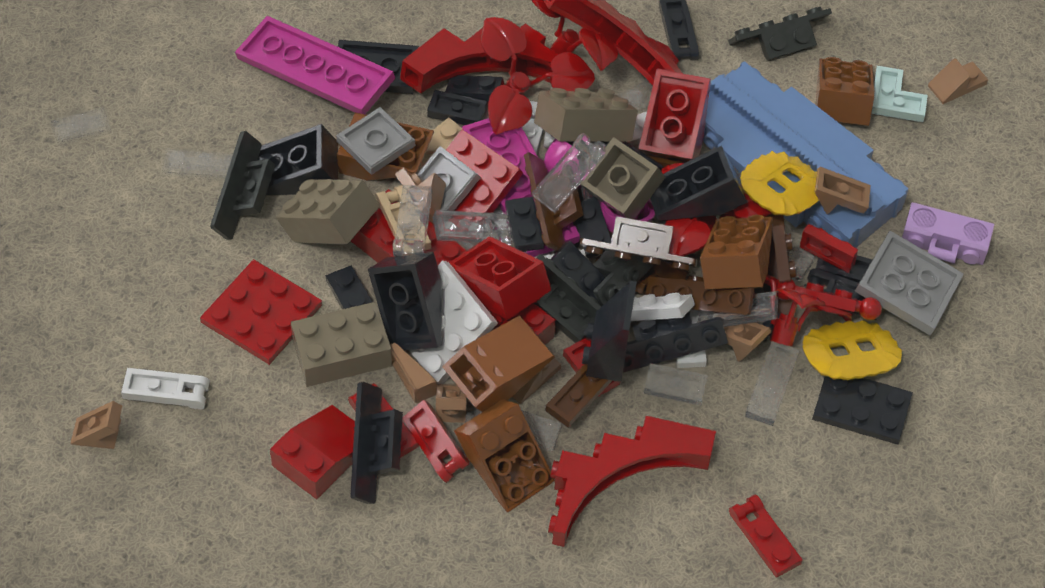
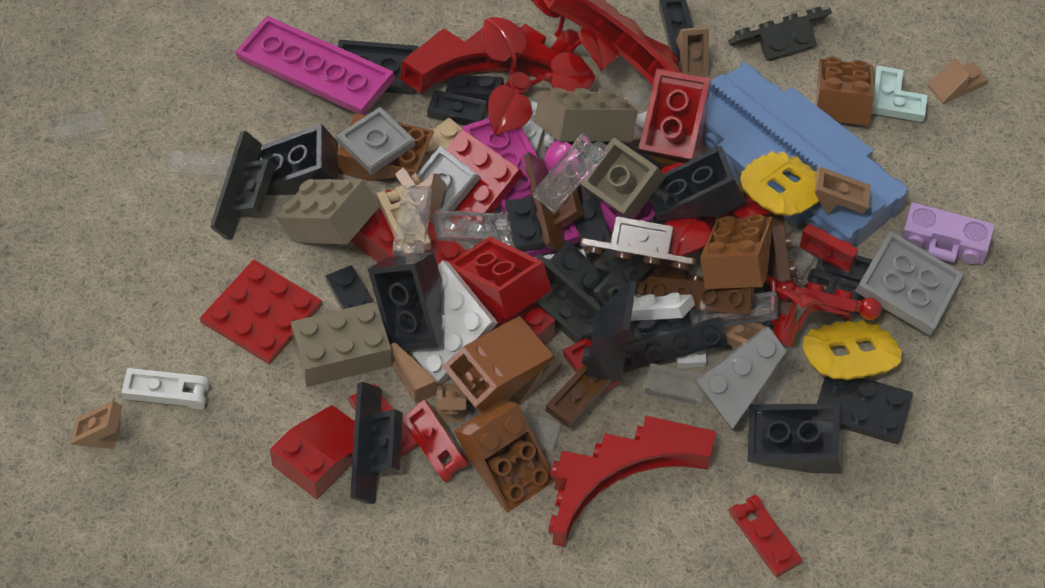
(694, 51): none -> medium nougat slope
(740, 375): none -> light grey wedge
(796, 436): none -> black slope

